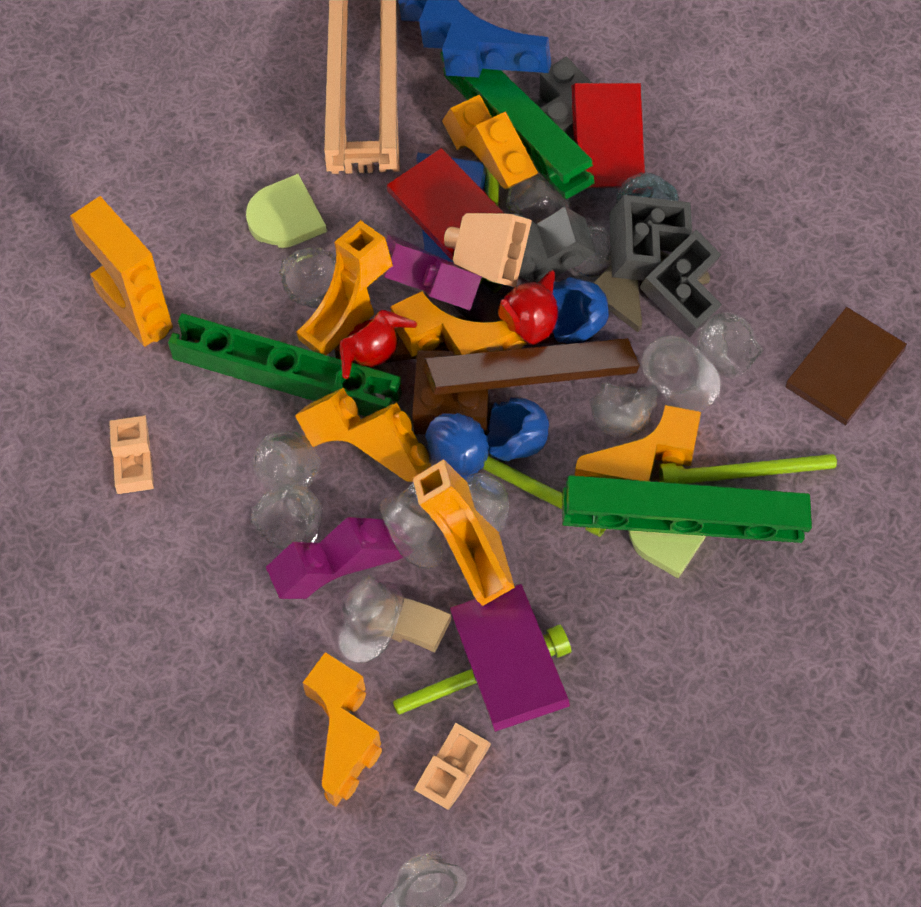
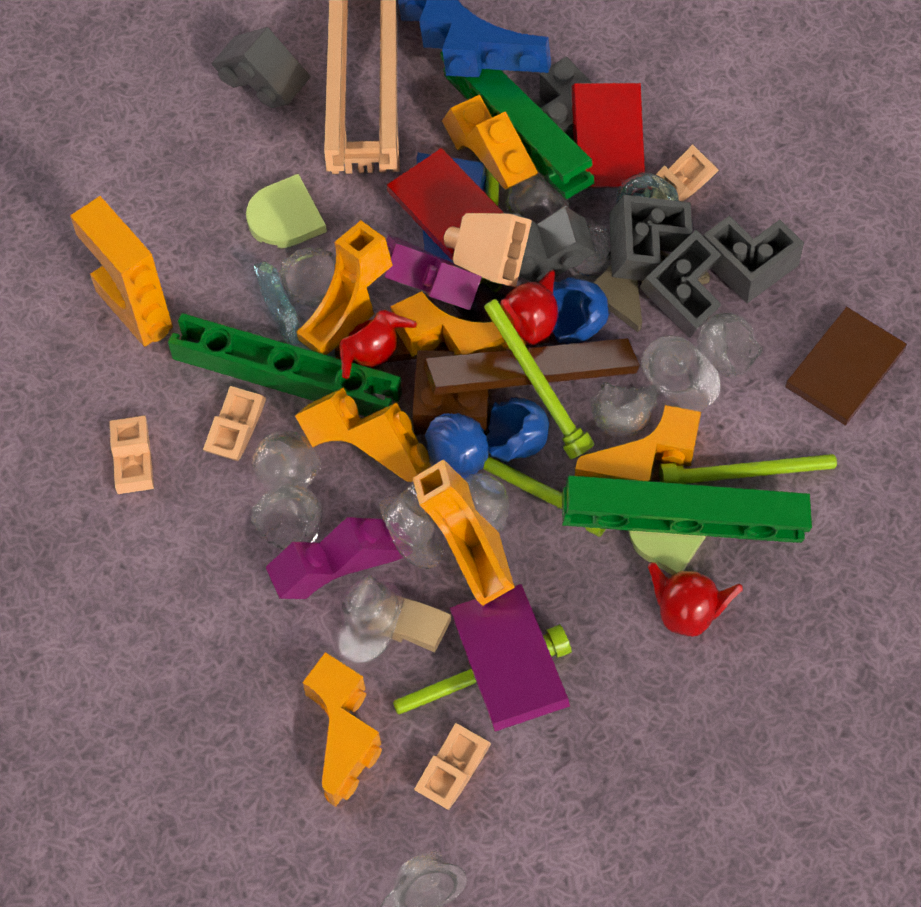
(235, 424): none -> light nougat slope
(263, 63): none -> dark grey brick
(281, 310): none -> clear light blue tile
(575, 439): none -> lime piece
(688, 172): none -> light nougat slope
(689, 600): none -> red piece
(757, 263): none -> dark grey brick

